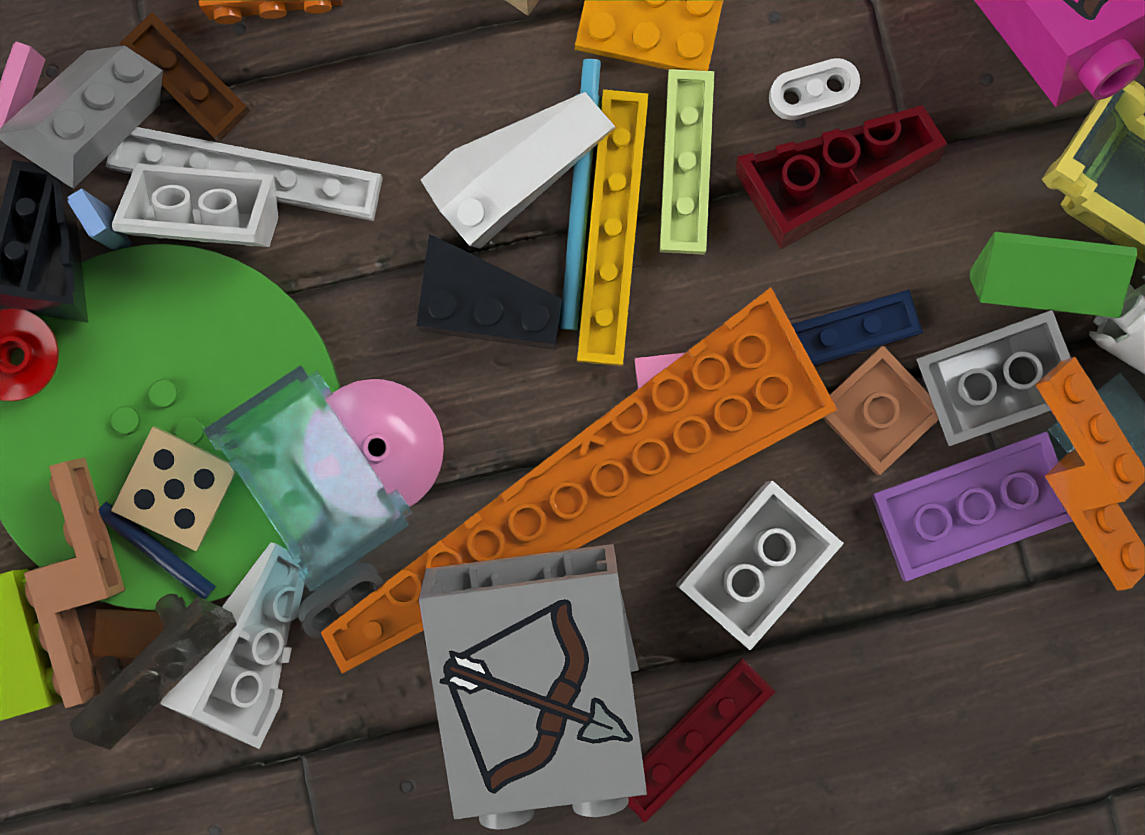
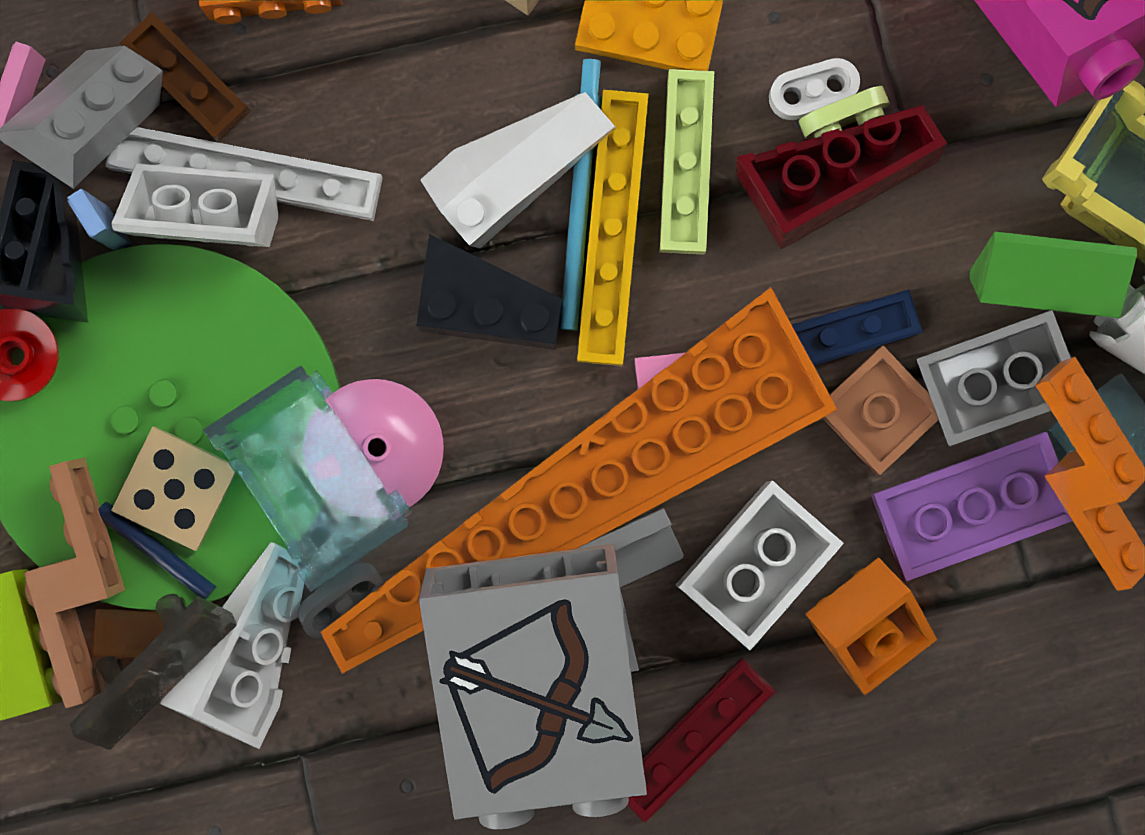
(642, 546): none -> light grey panel
(858, 107): none -> yellowish green plate
(872, 625): none -> orange slope

